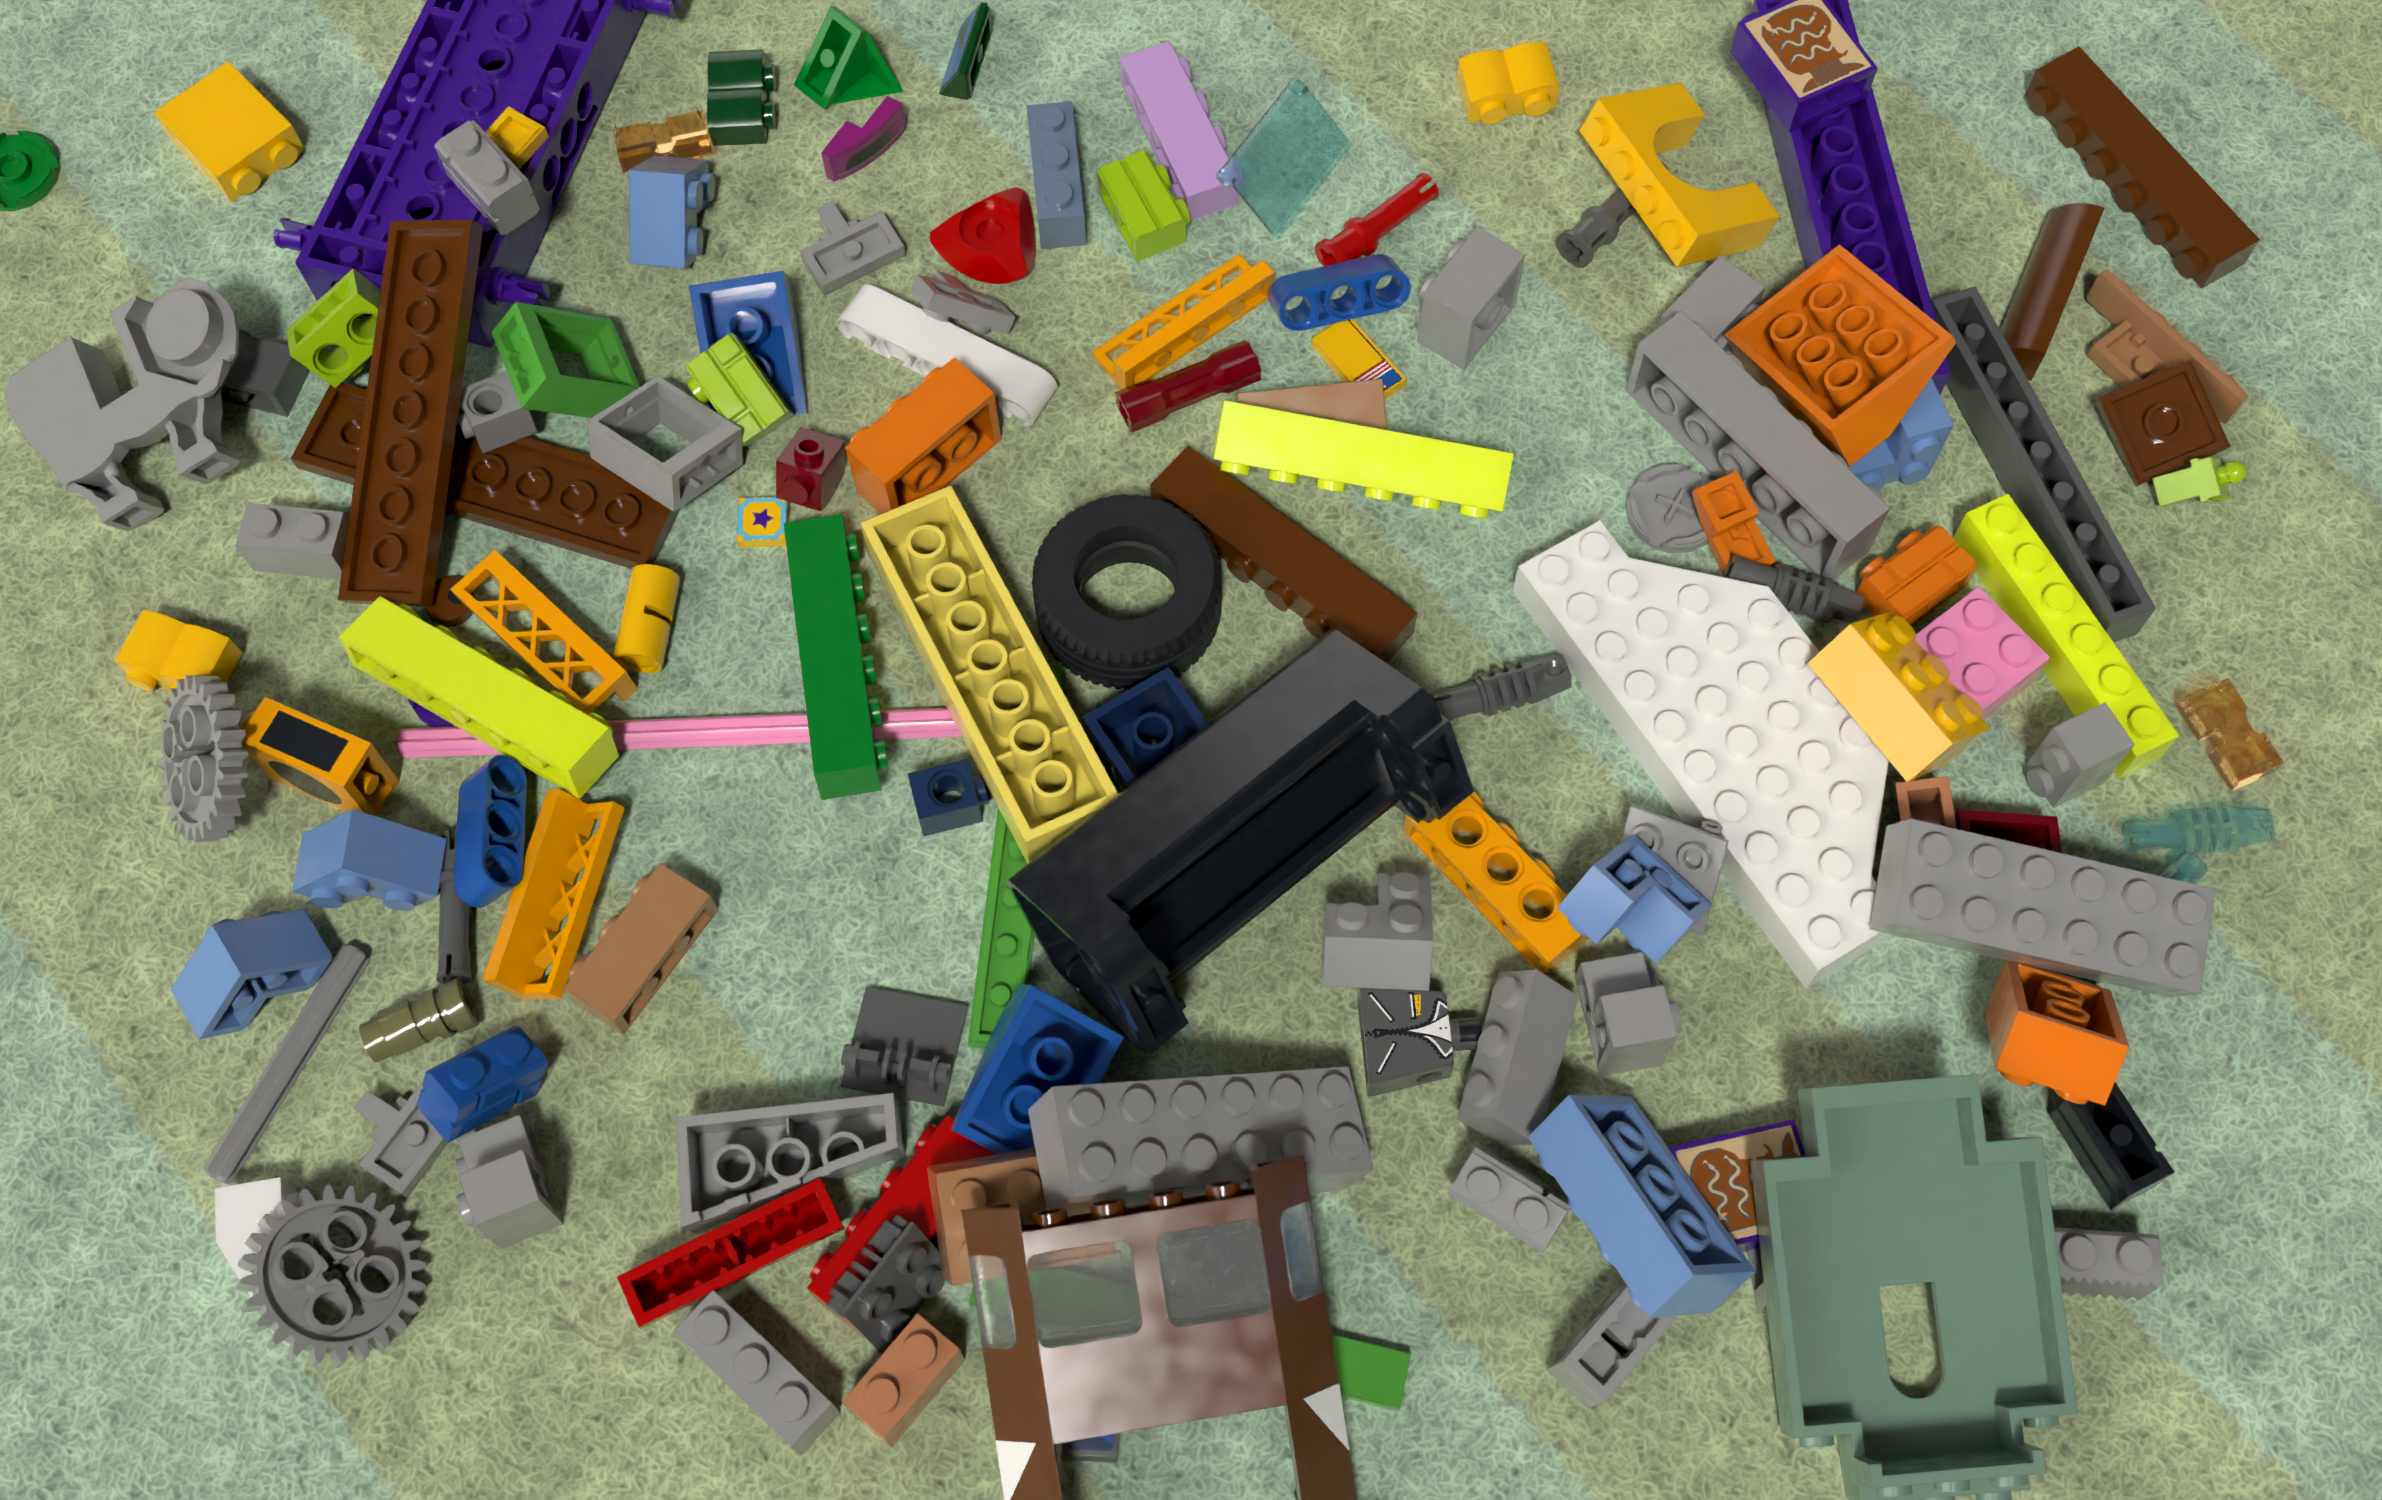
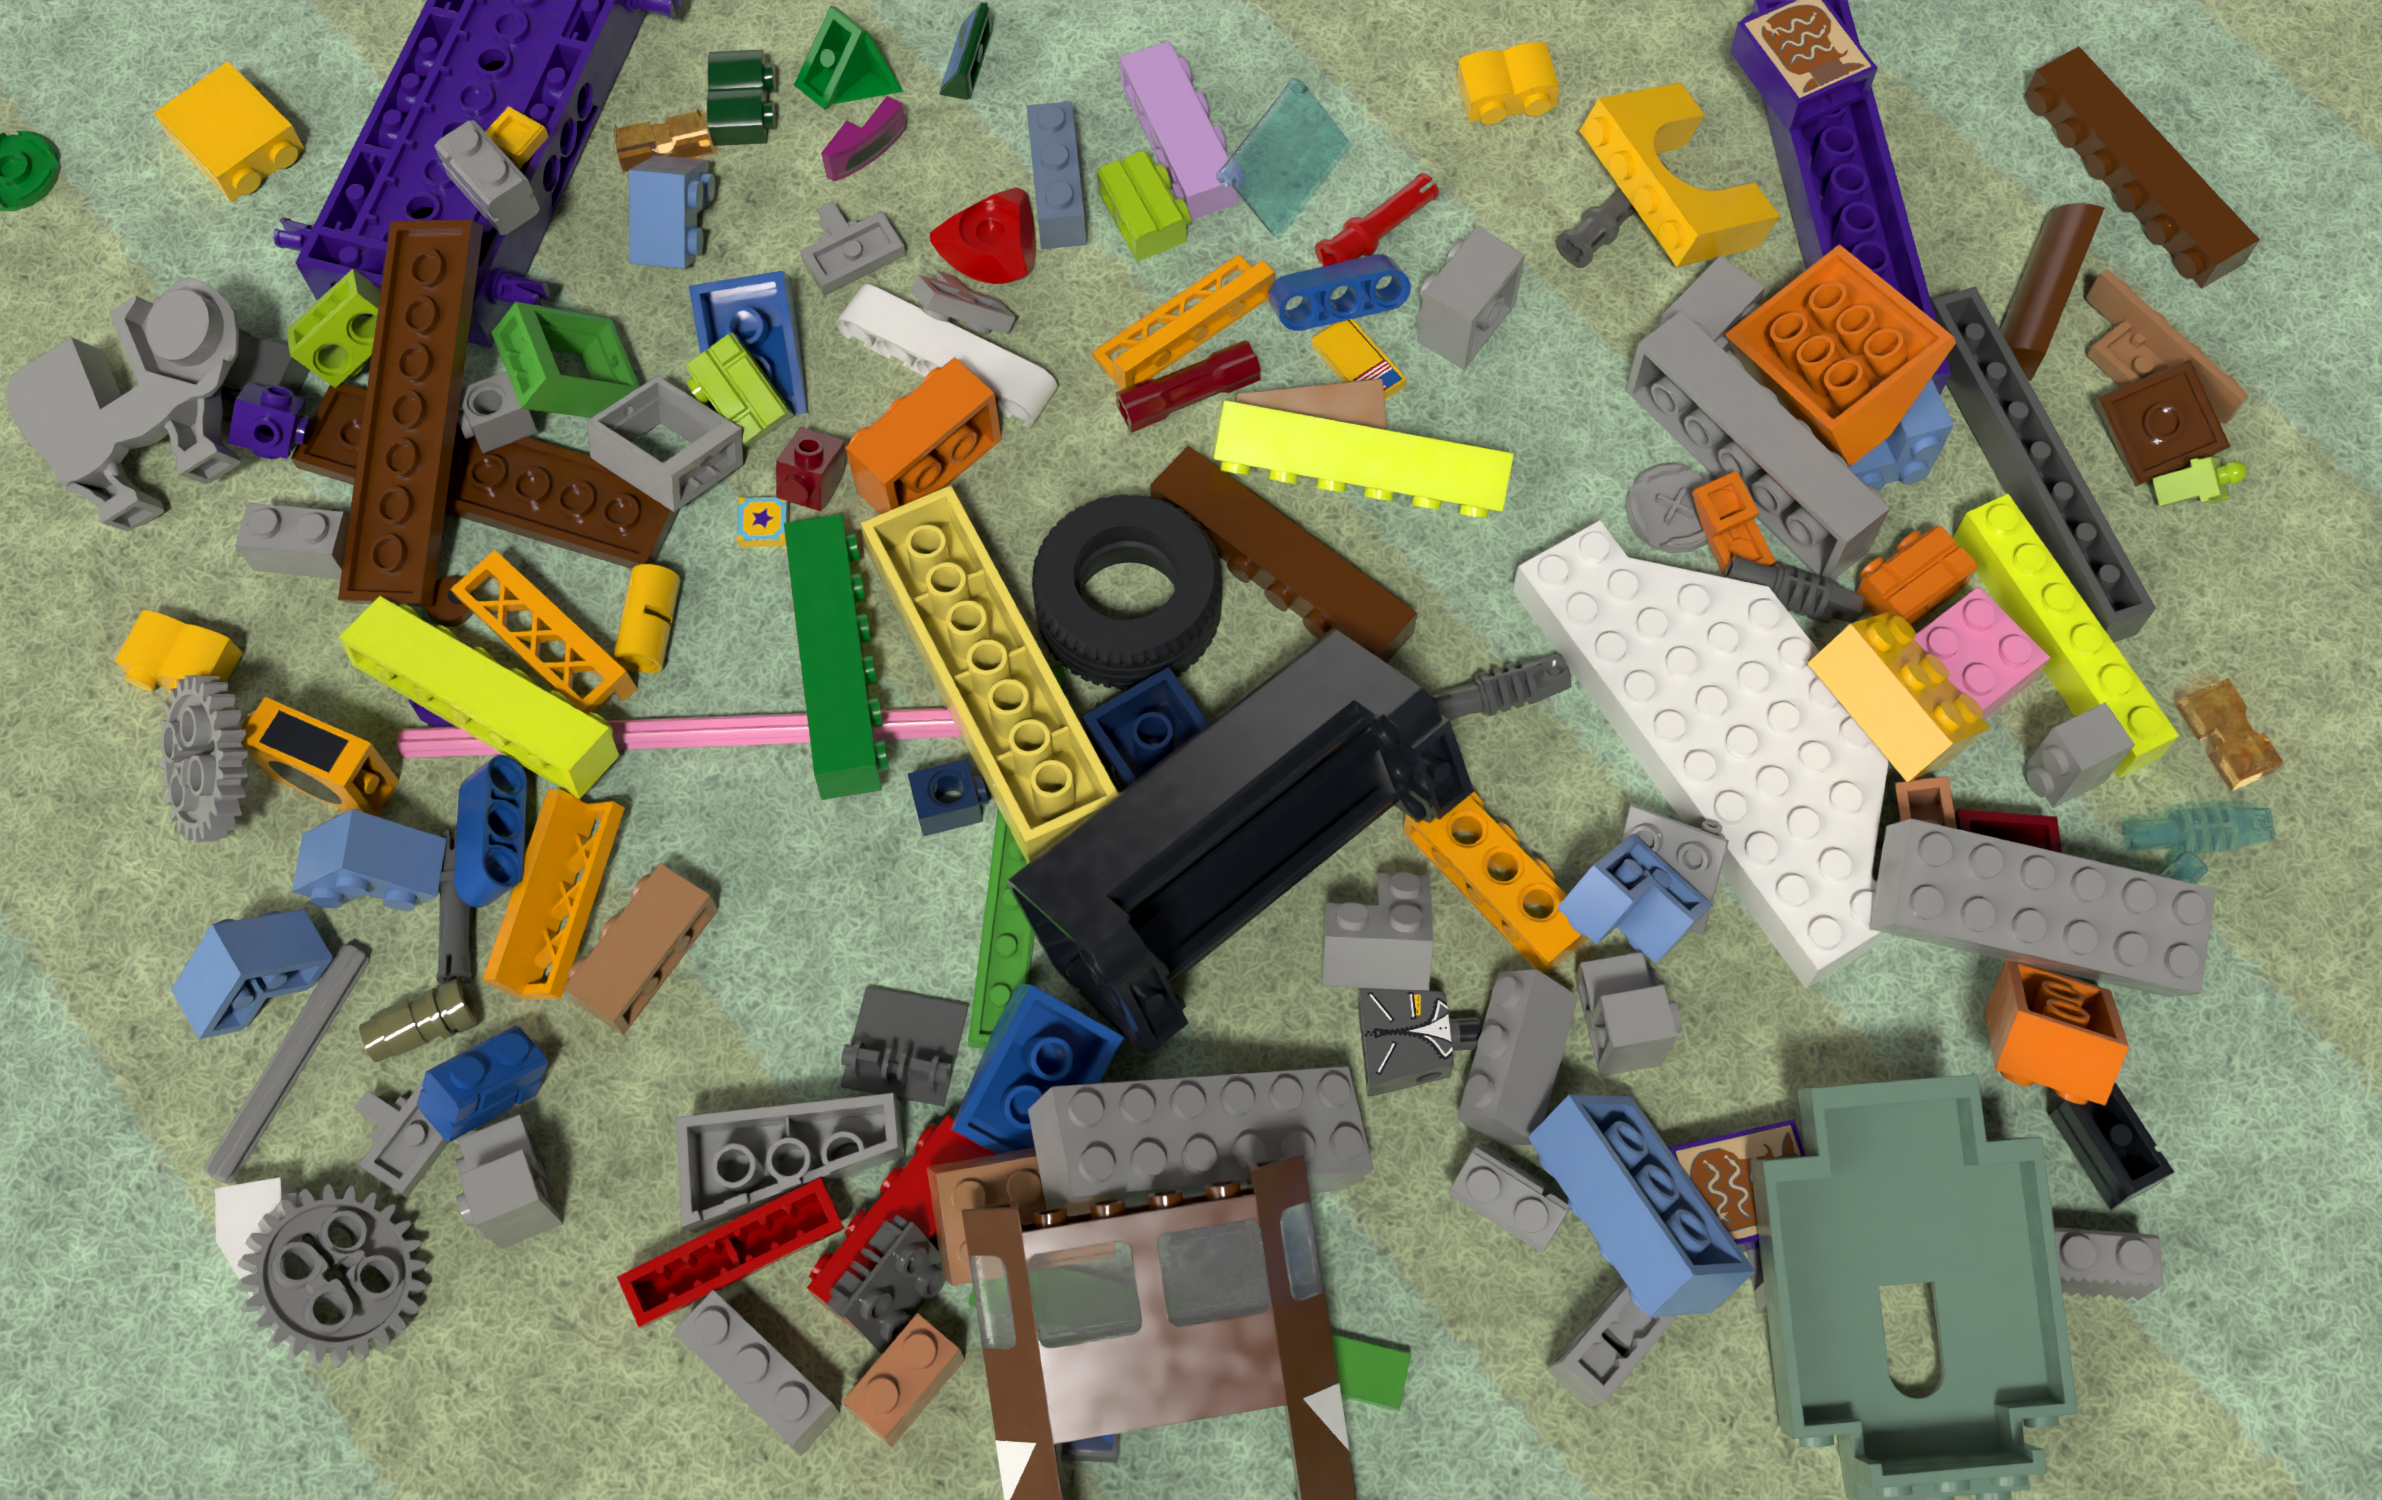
(269, 421): none -> dark purple brick

